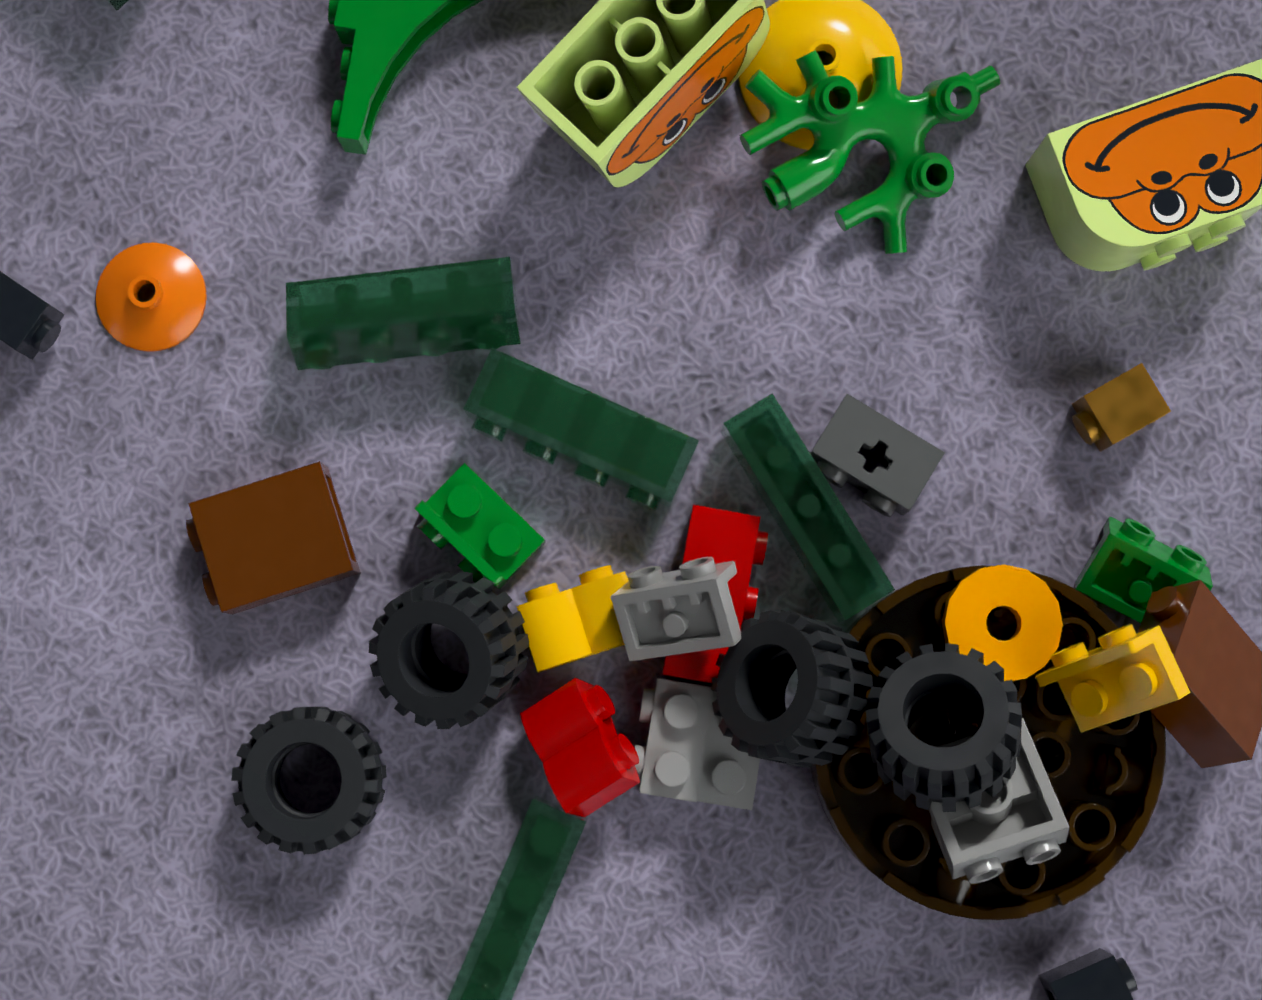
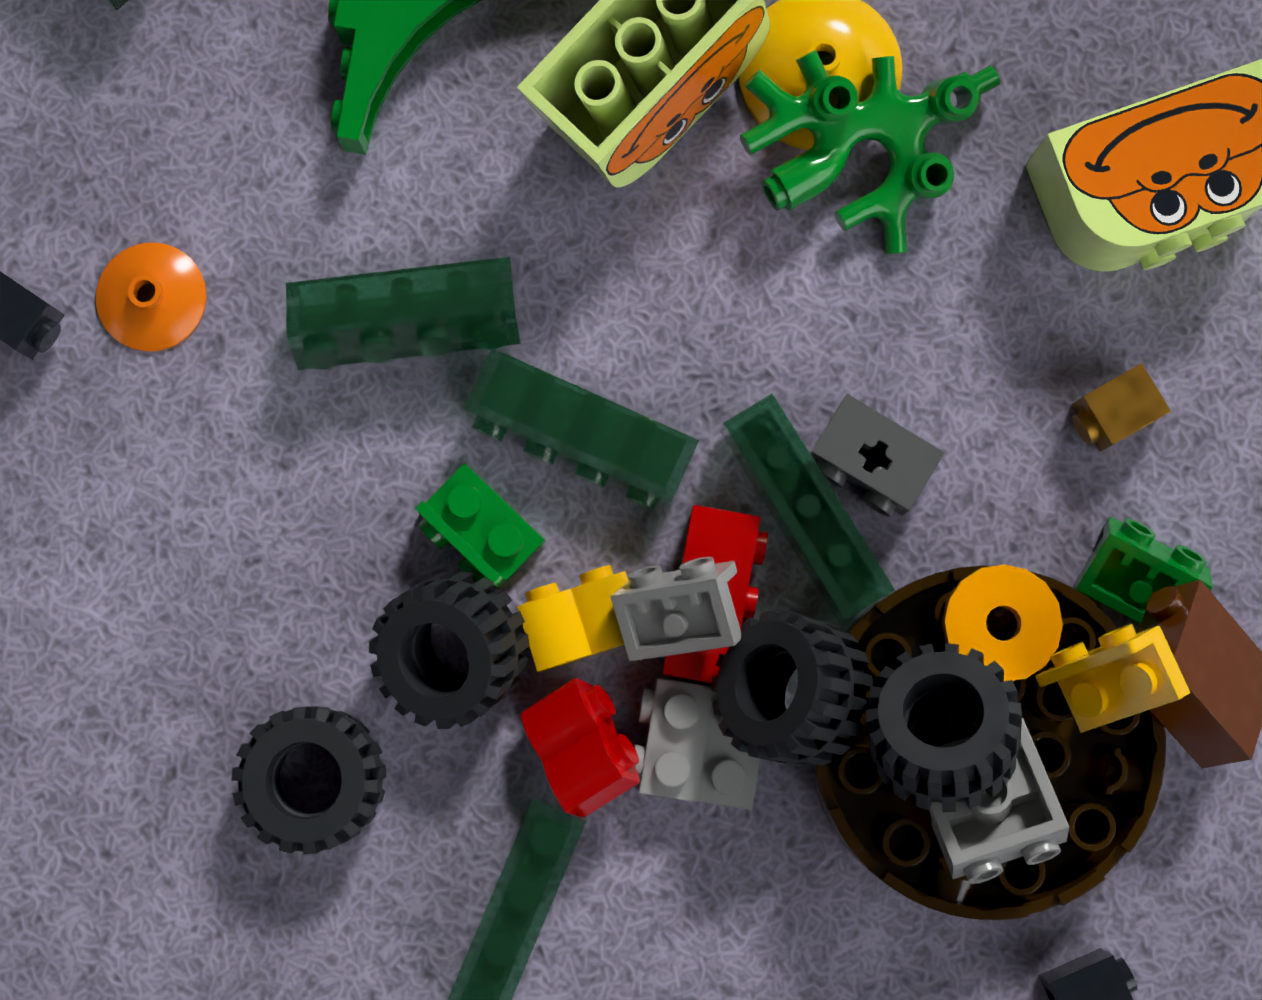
(272, 539): reddish brown brick -> none

